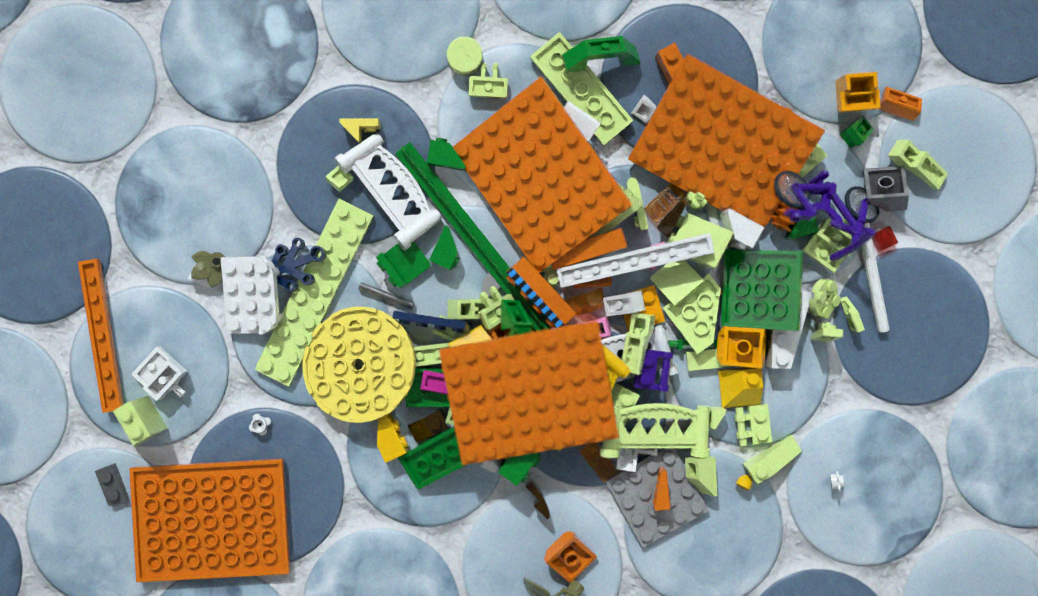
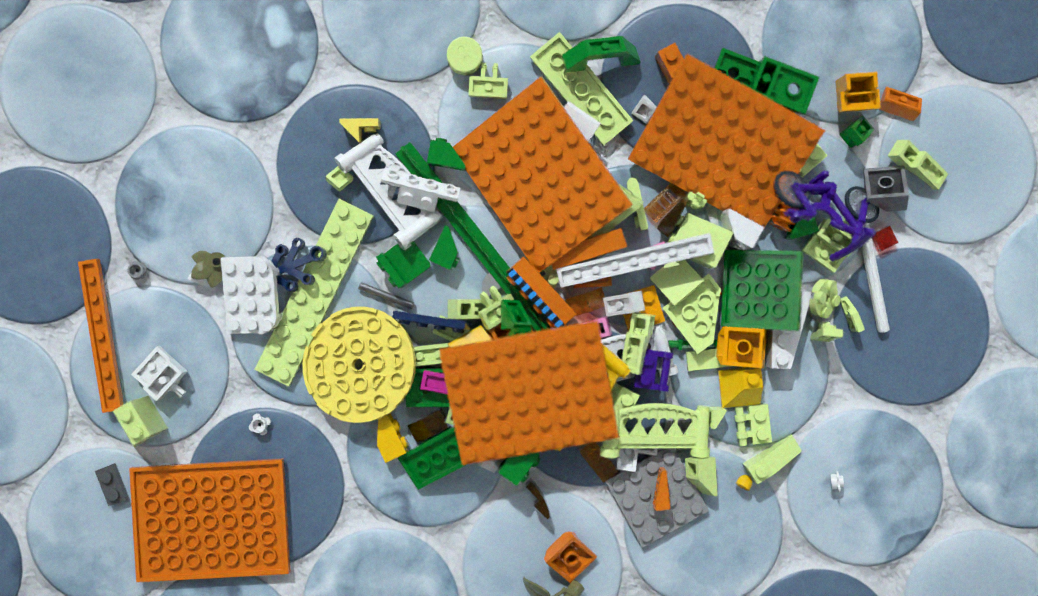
(132, 270): none -> light grey plate
(419, 191): none -> white bracket
(770, 79): none -> green bracket

